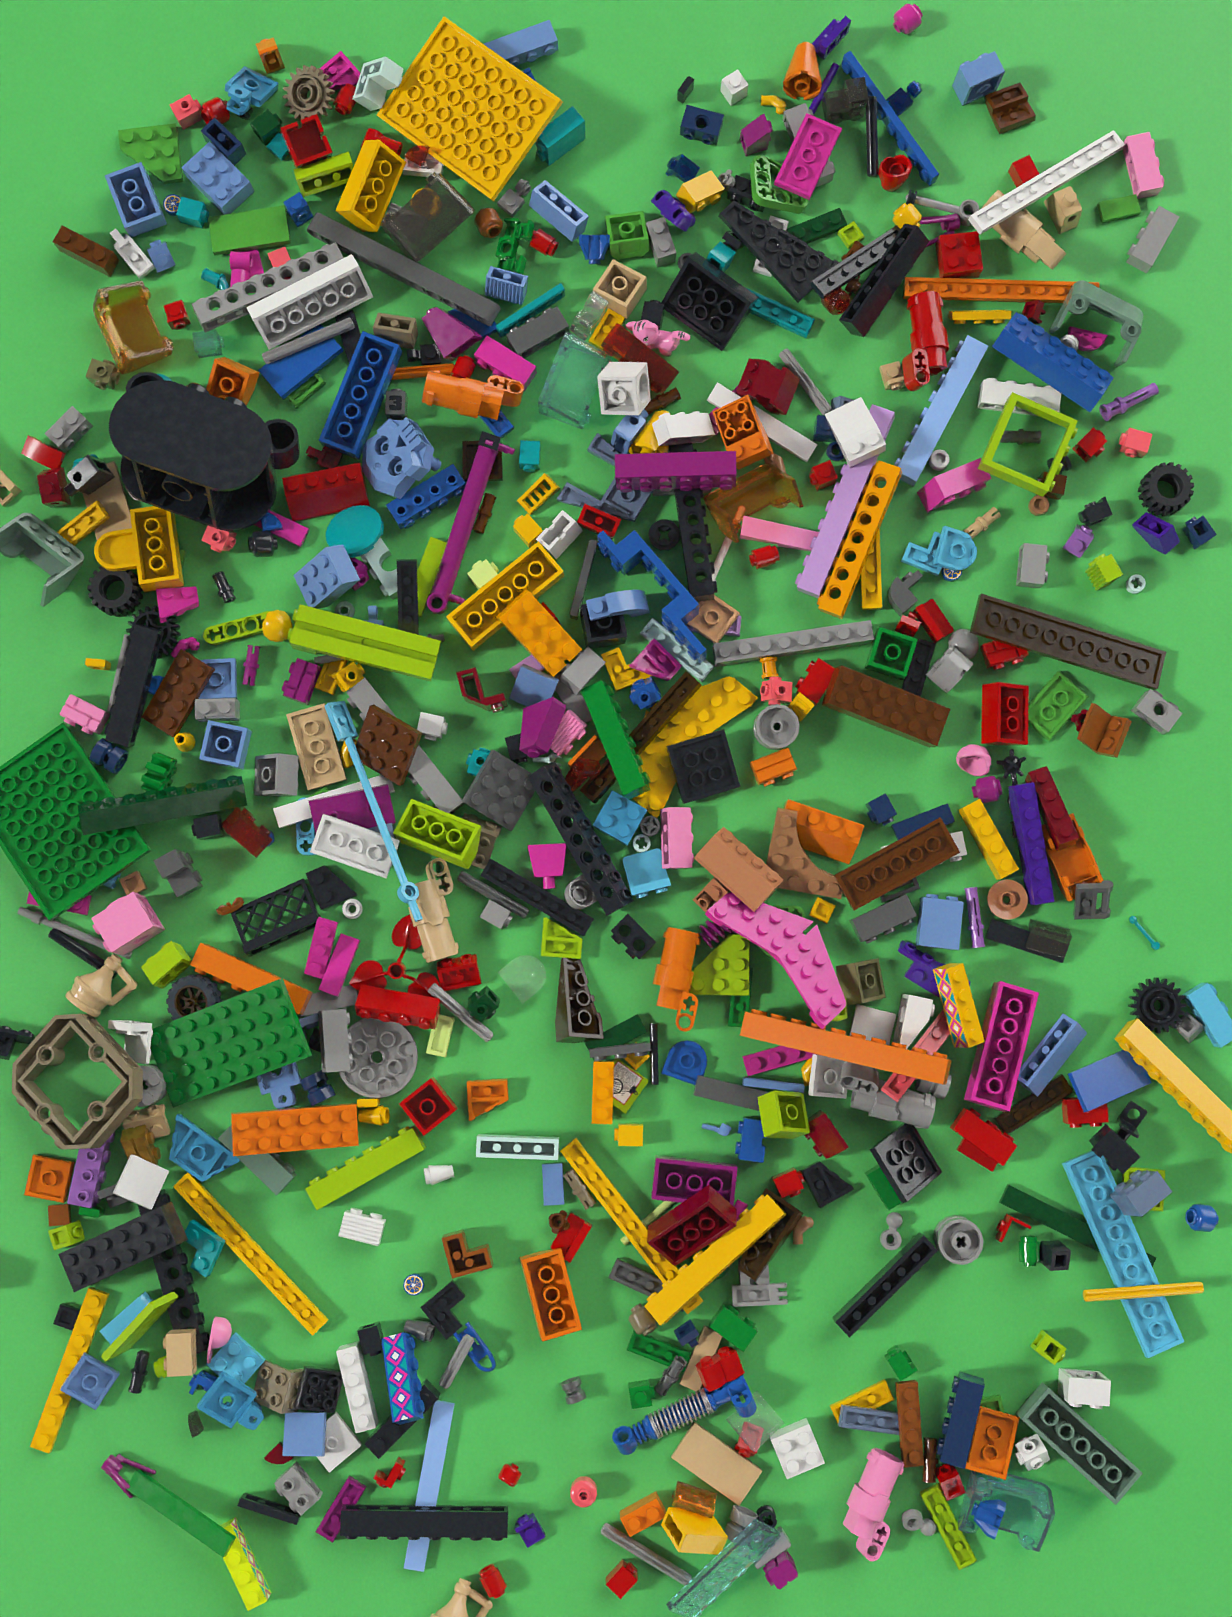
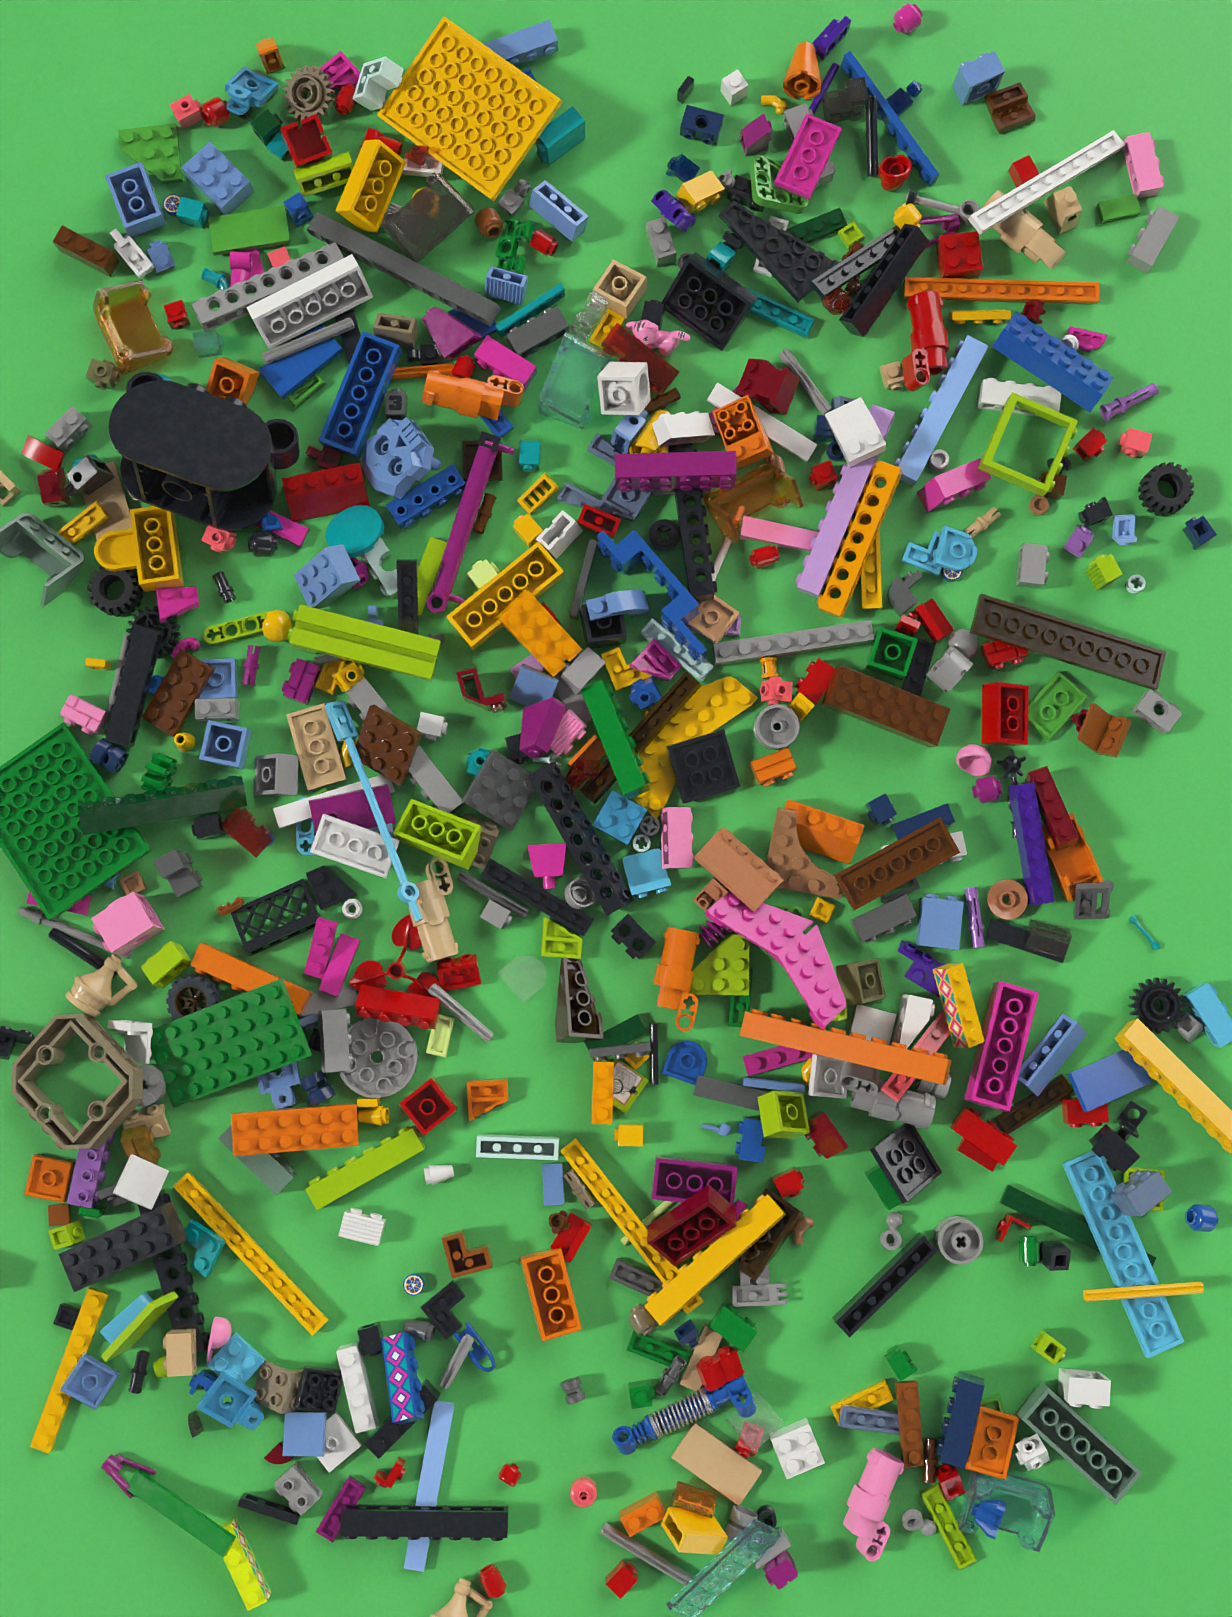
(198, 1151): dark azure wing -> none
(223, 141): dark blue brick -> none
(351, 611): sand green plate -> none
(483, 1004): dark green brick -> none
(529, 1529): dark purple bracket -> none
(594, 247): blue brick -> none
(627, 235): bright green slope -> none
(824, 1184): black wing -> none
(988, 839): yellow brick -> none
(1021, 436): dark grey pin -> none
(1085, 295): sand green windscreen -> none
(1124, 529): none -> light blue bracket
(1156, 532): dark purple slope -> none

